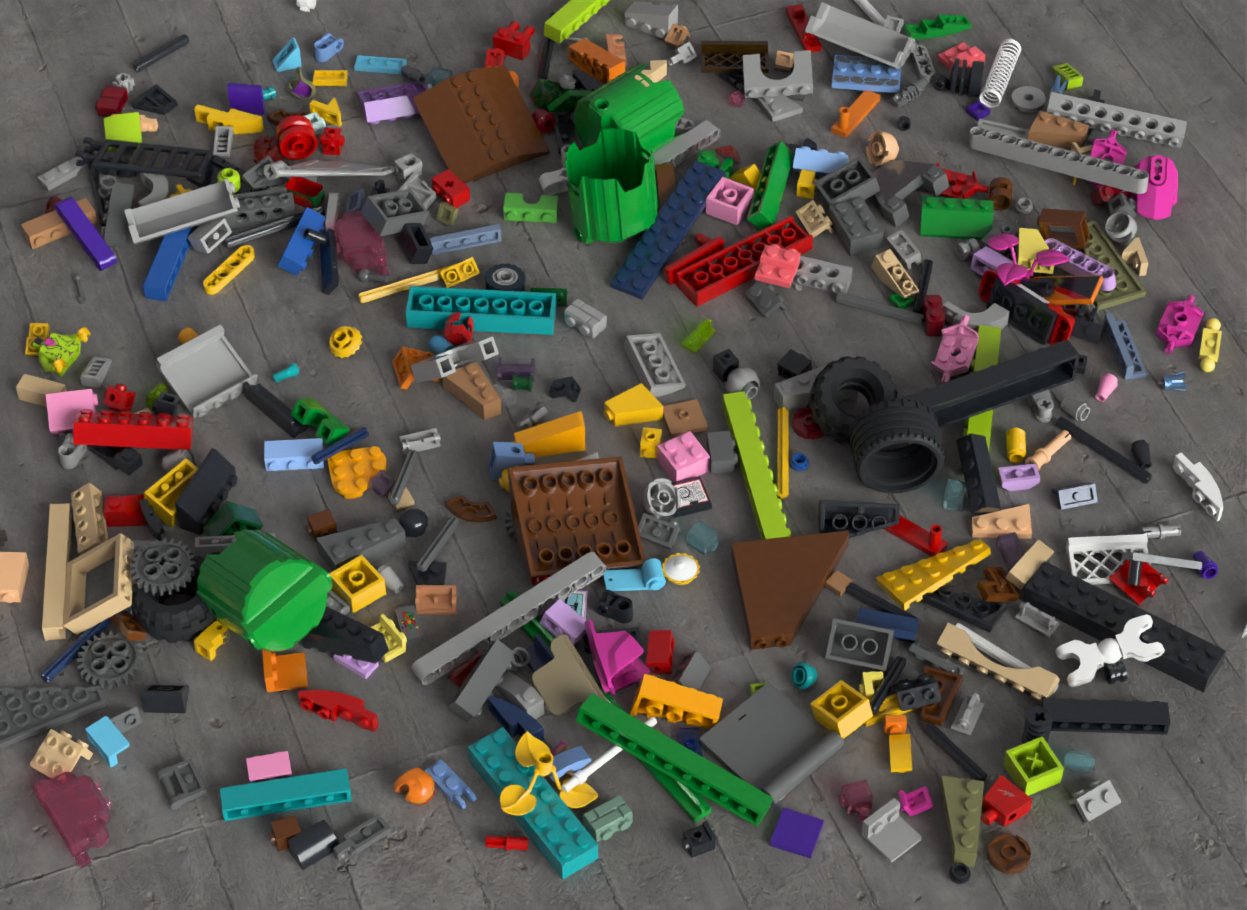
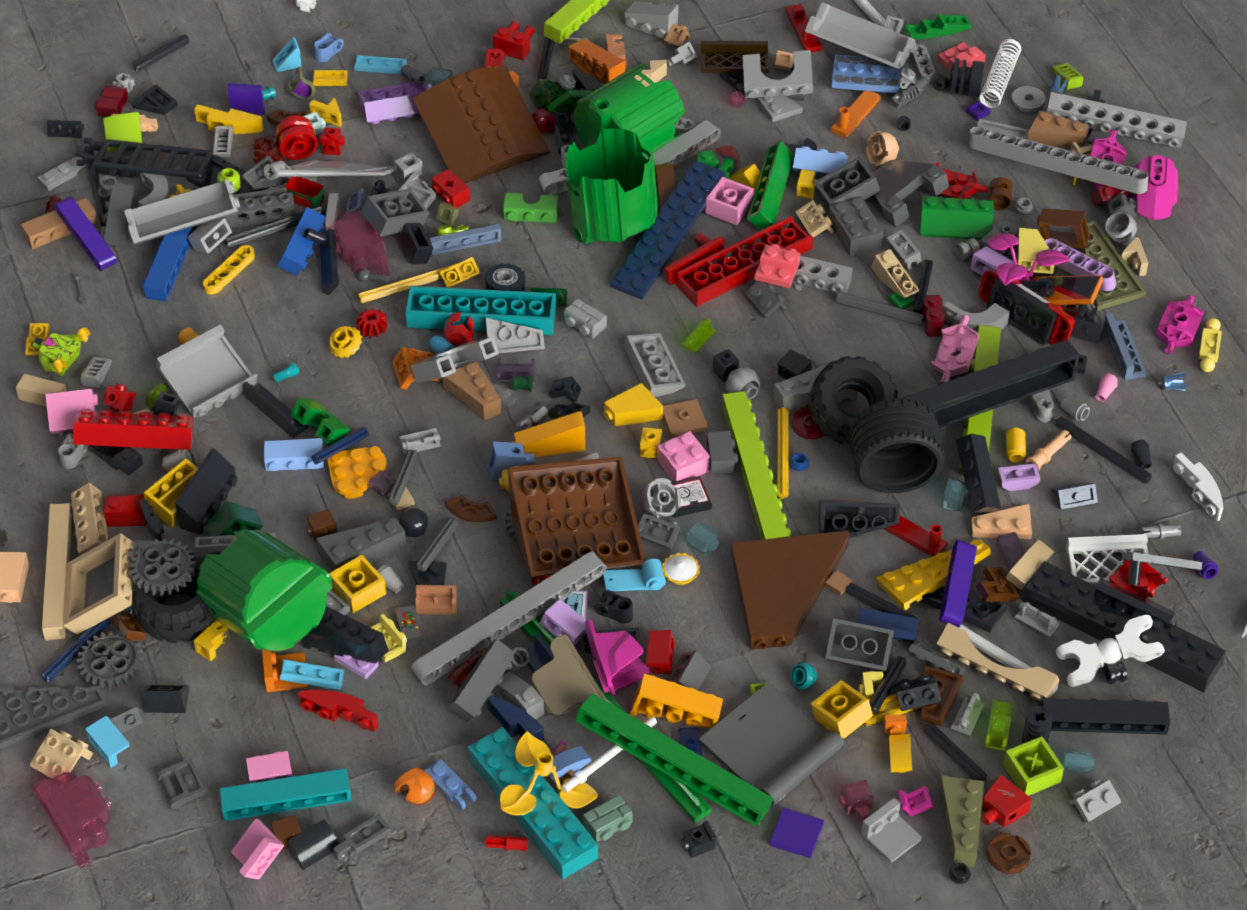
(65, 128): none -> black hinge
(256, 850): none -> bright pink bracket
(311, 674): none -> medium azure tile
(371, 323): none -> red gear
(446, 229): none -> lime plate
(514, 337): none -> light grey wing
(564, 410): none -> black hinge
(907, 77): none -> light grey hinge
(957, 583): none -> dark purple beam
(999, 724): none -> clear neon green brick
(1135, 600): none -> black tile

